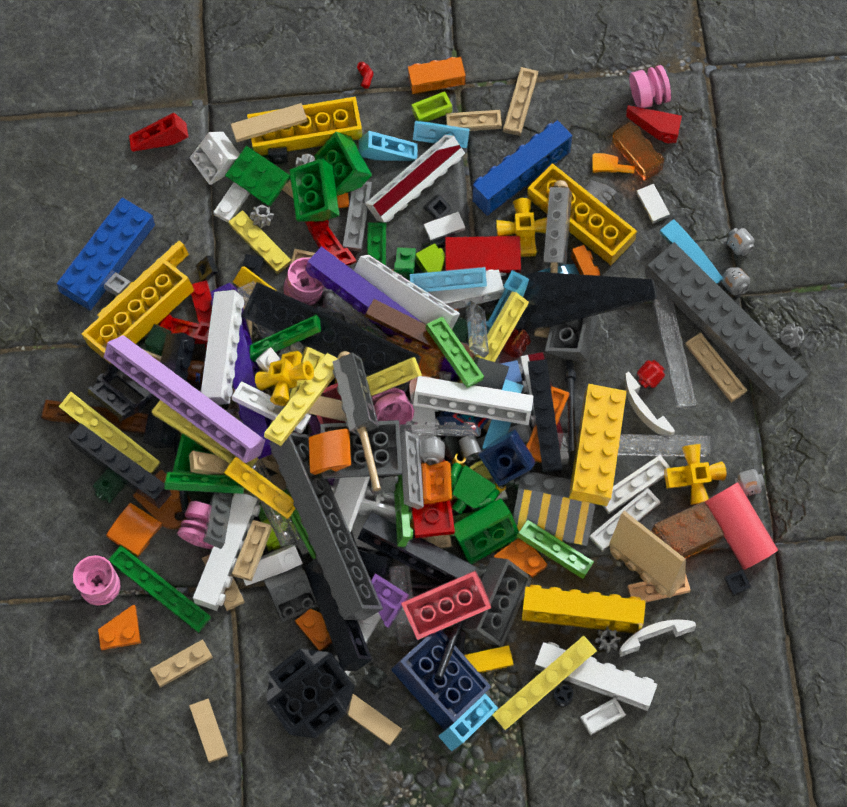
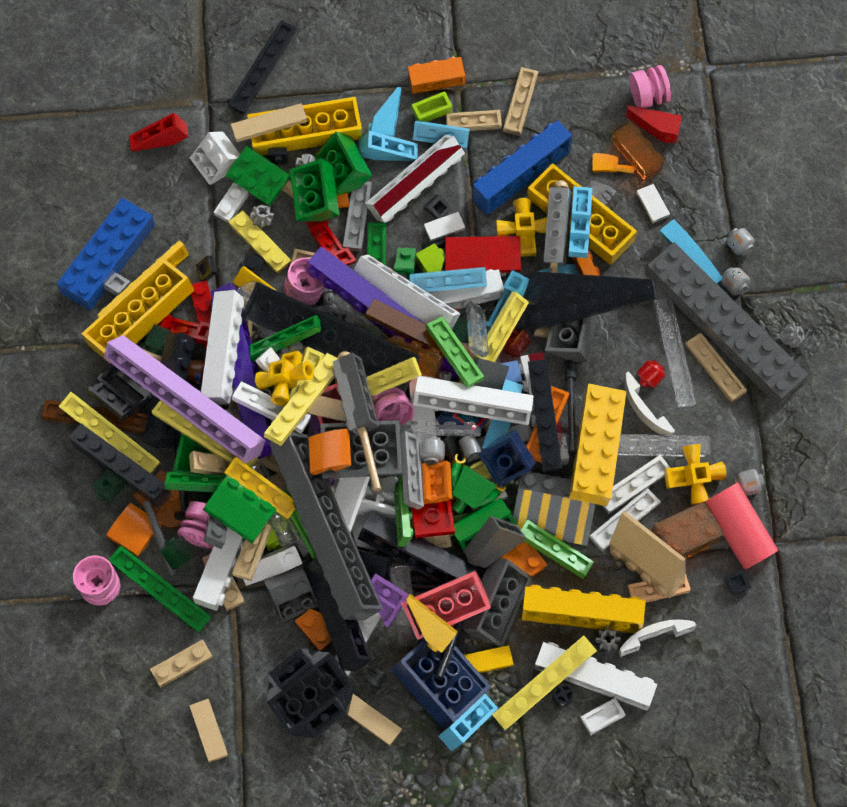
(121, 630): orange wing -> none
(158, 533): none -> dark grey bar
(177, 552): none -> clear green brick
(239, 509): none -> green slope
(262, 67): none -> black plate
(367, 74): red arm -> none
(386, 118): none -> medium azure slope
(433, 628): none -> yellow slope
(493, 542): none -> dark grey slope
(580, 222): none -> medium azure slope

